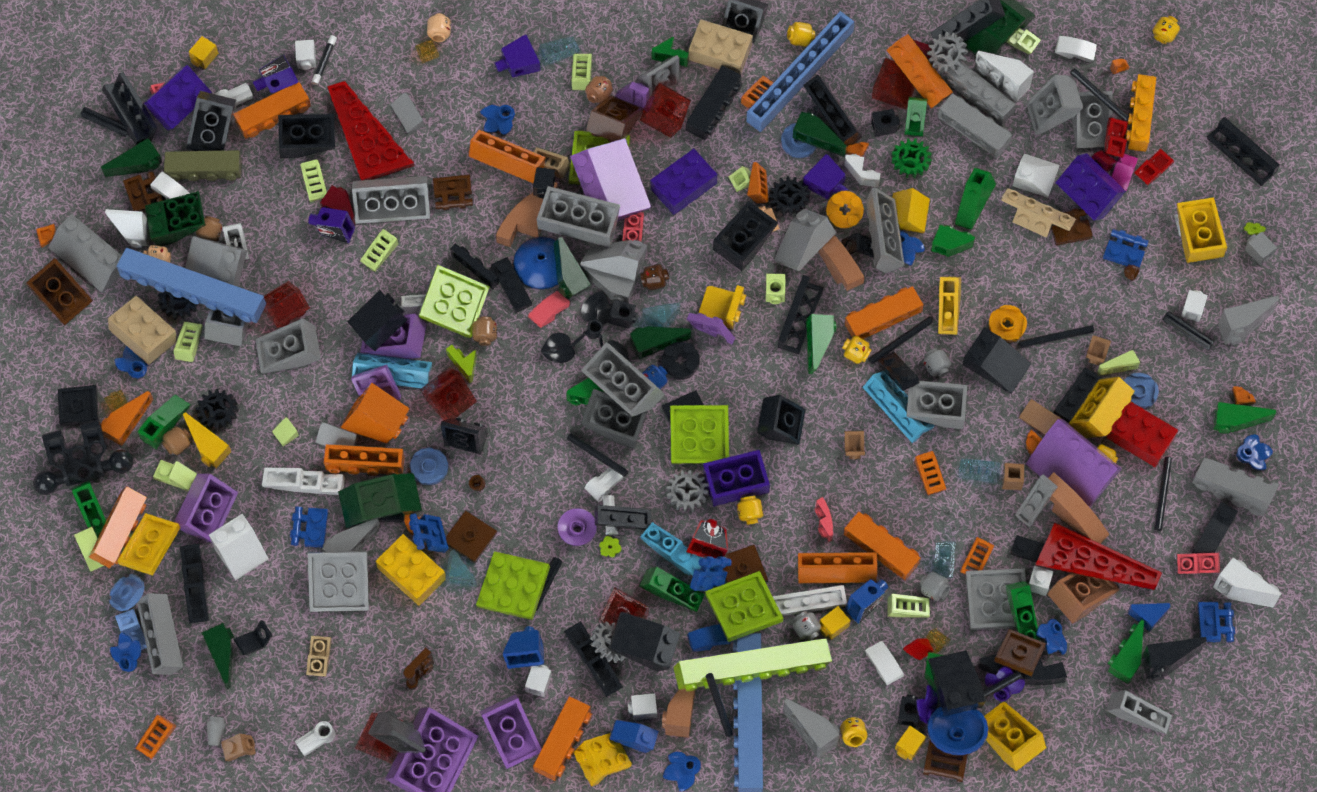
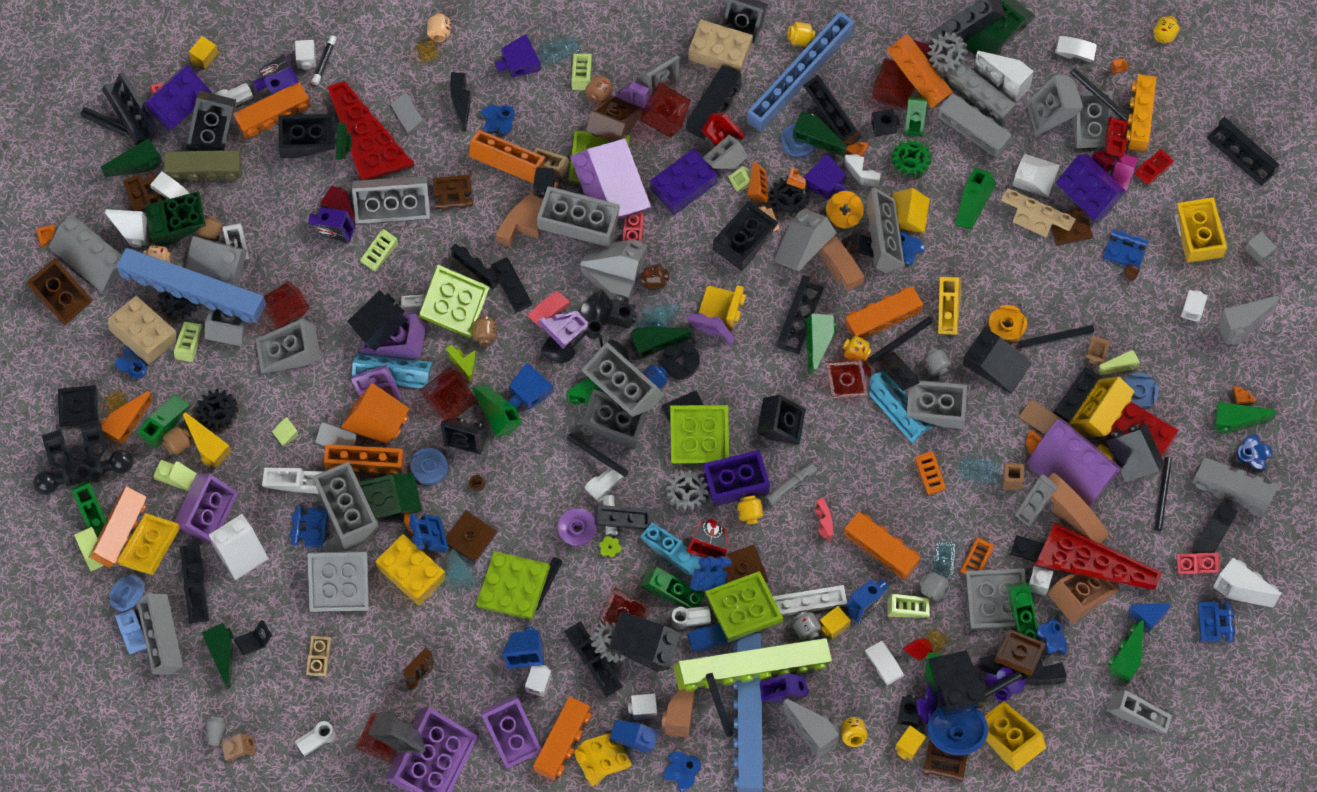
(126, 652): blue plate -> none
(161, 740): orange slope -> none
(311, 169): yellowish green slope -> none
(343, 141): none -> dark green plate
(345, 504): none -> light grey slope
(460, 98): none -> black slope
(498, 411): none -> green slope
(529, 388): none -> blue torso
(533, 271): blue dish -> none
(564, 327): none -> medium lavender wing
(569, 273): slope -> none
(665, 50): green slope -> none
(692, 616): none -> white piece
(719, 127): none -> red bracket
(726, 154): none -> light grey slope
(746, 100): orange slope -> none
(775, 281): yellowish green brick -> none
(789, 485): none -> light grey pin
(792, 688): none -> dark purple torso
(795, 179): none -> orange tile
(837, 567): orange brick -> none
(849, 378): none -> clear red slope
(854, 444): medium nougat bracket -> none
(951, 242): green slope -> none
(1024, 41): yellowish green slope -> none
(1135, 452): none -> black brick
(1166, 657): black slope -> none
(1188, 330): black axle -> none
(1254, 228): lime plant -> none

